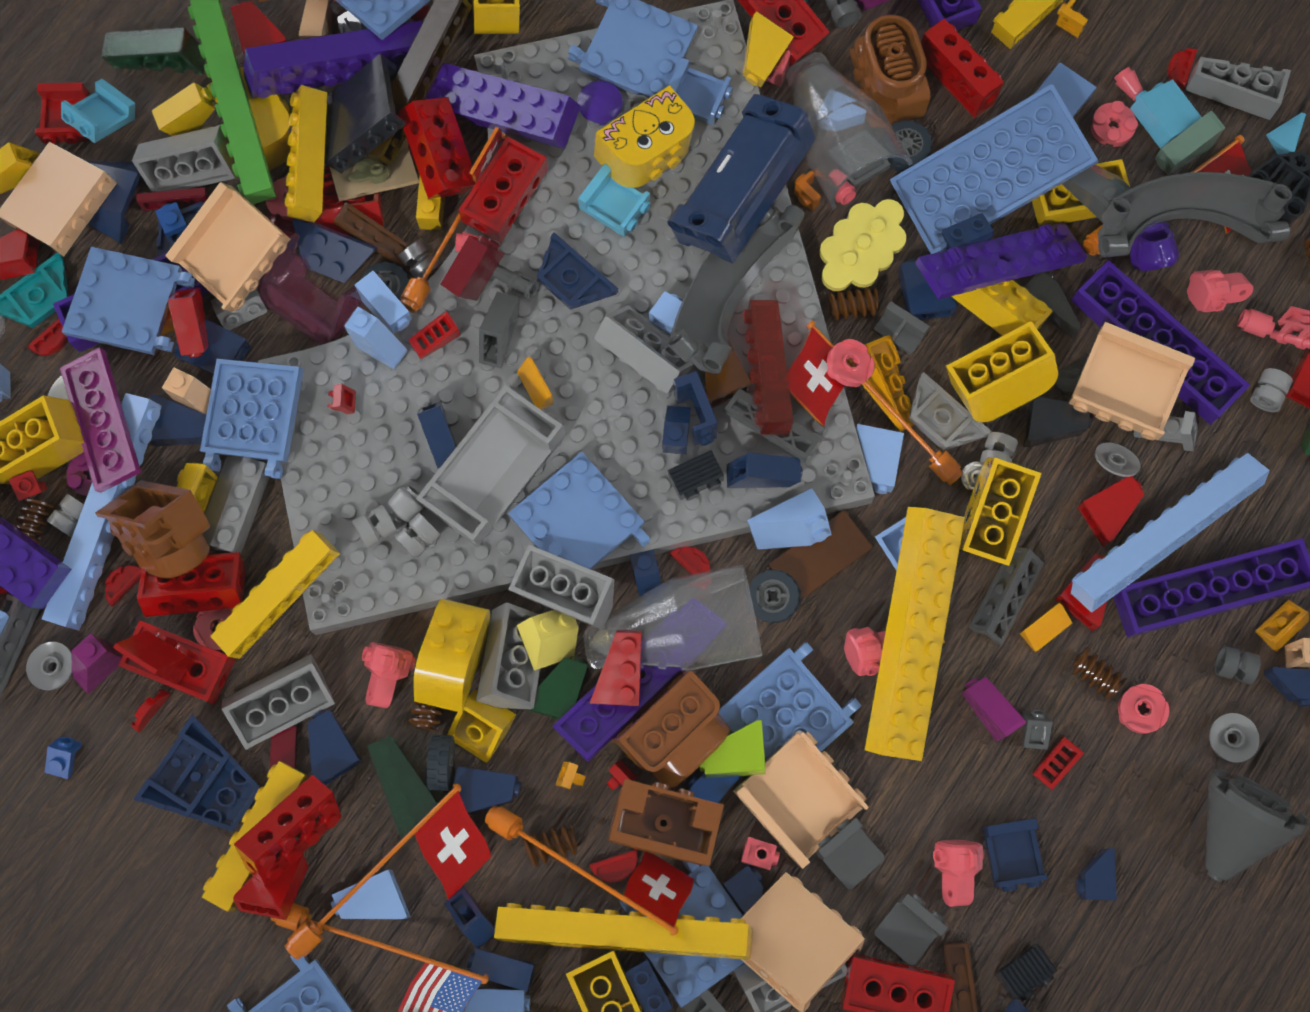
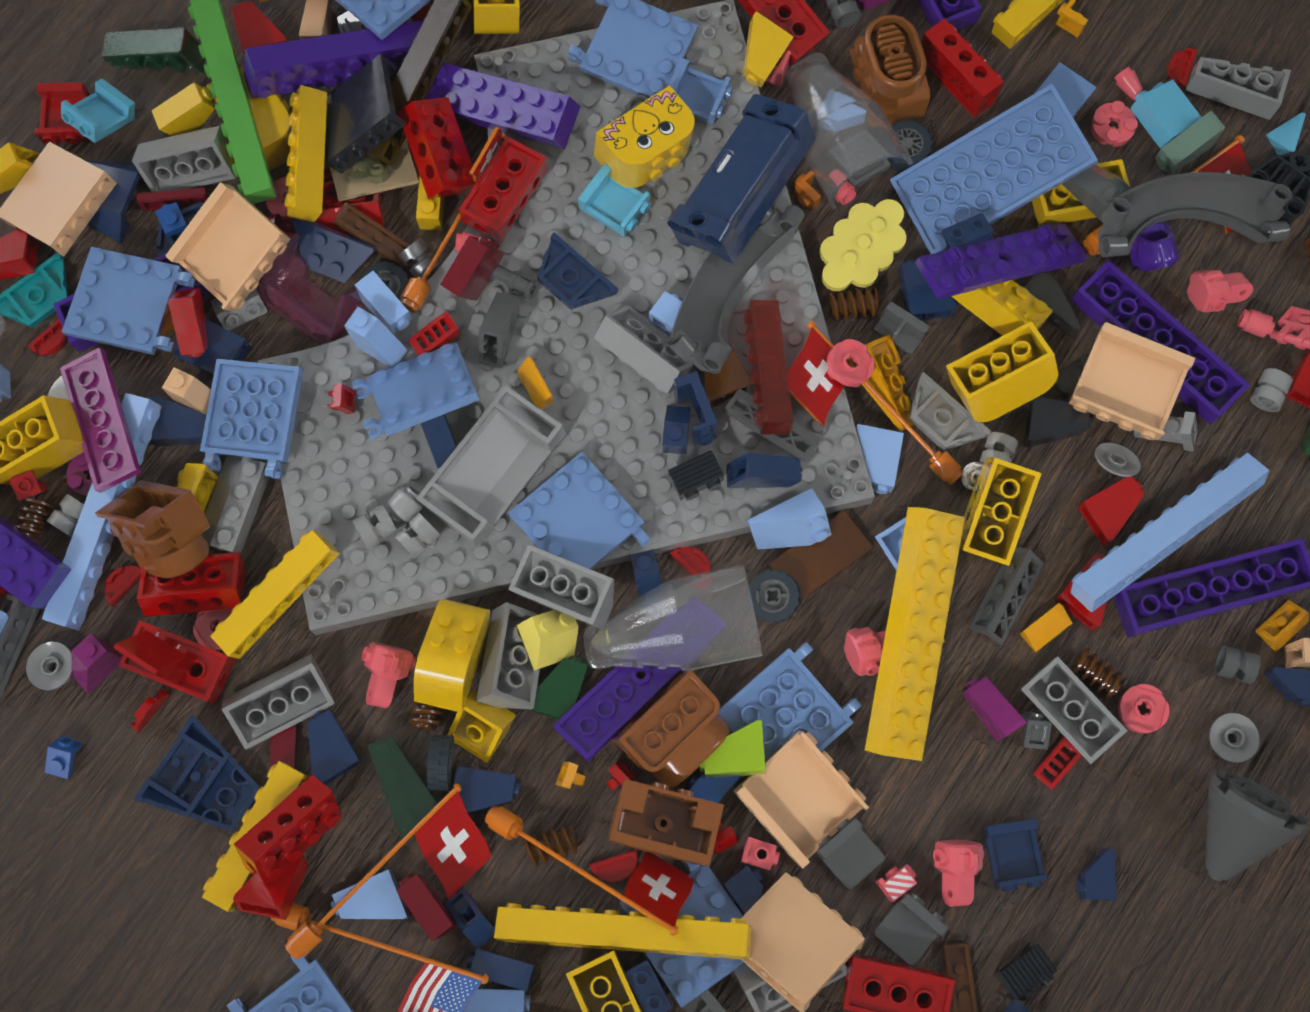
(417, 390): none -> medium blue plate
(426, 906): none -> dark red brick
(600, 102): dark purple dish -> none
(621, 671): red wing -> none
(725, 839): none -> red tile
(897, 882): none -> coral brick
(1073, 709): none -> light grey slope

